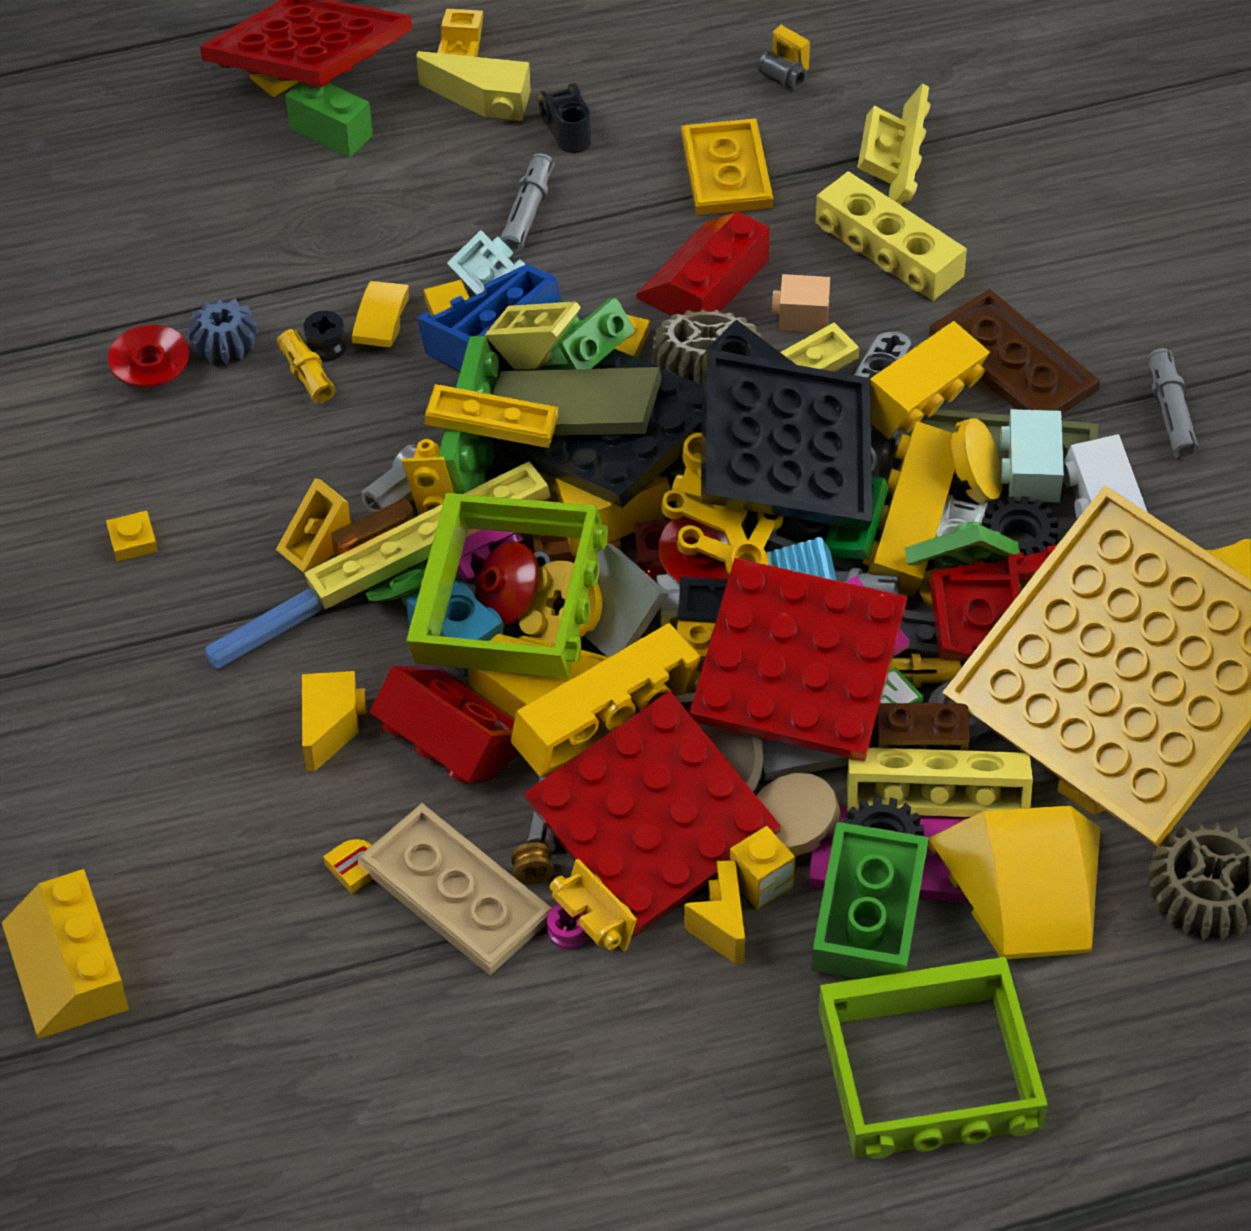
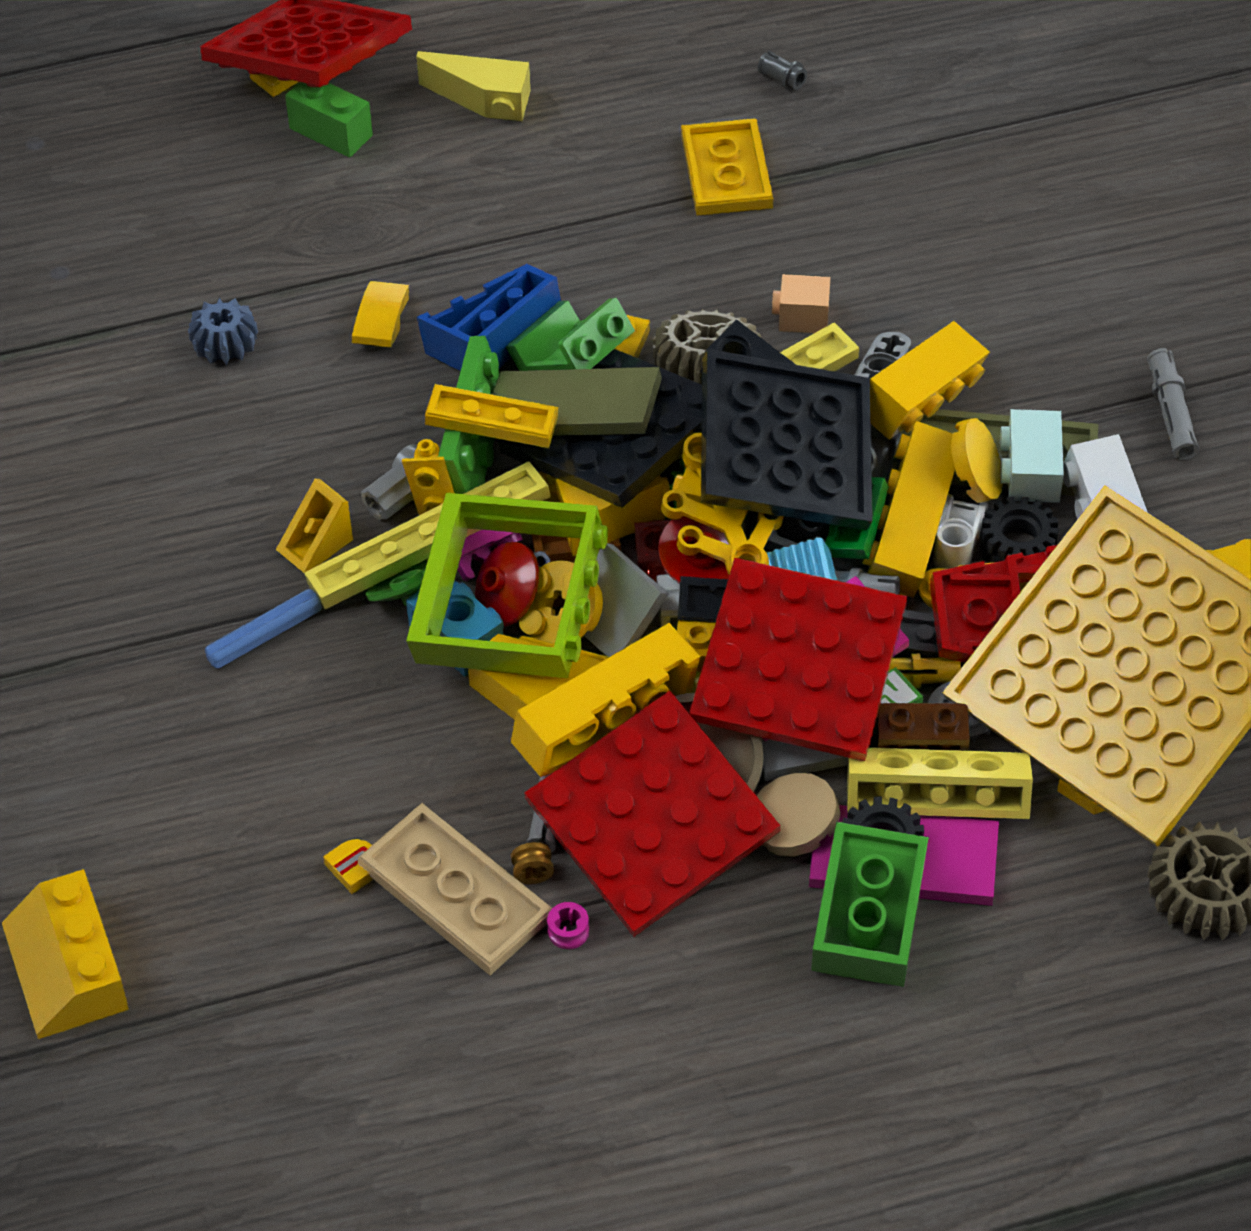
(131, 536): yellow plate -> none
(148, 356): red dish -> none
(306, 366): yellow pin -> none
(325, 335): black wheel -> none
(329, 714): yellow slope -> none
(371, 526): clear orange tile -> none
(439, 296): yellow tile -> none
(446, 721): red slope -> none
(461, 32): yellow slope -> none
(483, 261): light aqua bracket -> none
(530, 332): light yellow slope -> none
(531, 191): light grey pin -> none
(566, 118): black piece -> none
(607, 919): yellow hinge -> none
(710, 266): red slope -> none
(720, 919): yellow slope -> none
(763, 867): yellow brick -> none
(791, 46): yellow tile -> none
(890, 236): light yellow brick -> none
(893, 145): light yellow bracket -> none
(923, 991): lime window -> none
(965, 546): bright green wing -> none
(1022, 360): reddish brown tile -> none
(1027, 877): yellow wedge -> none

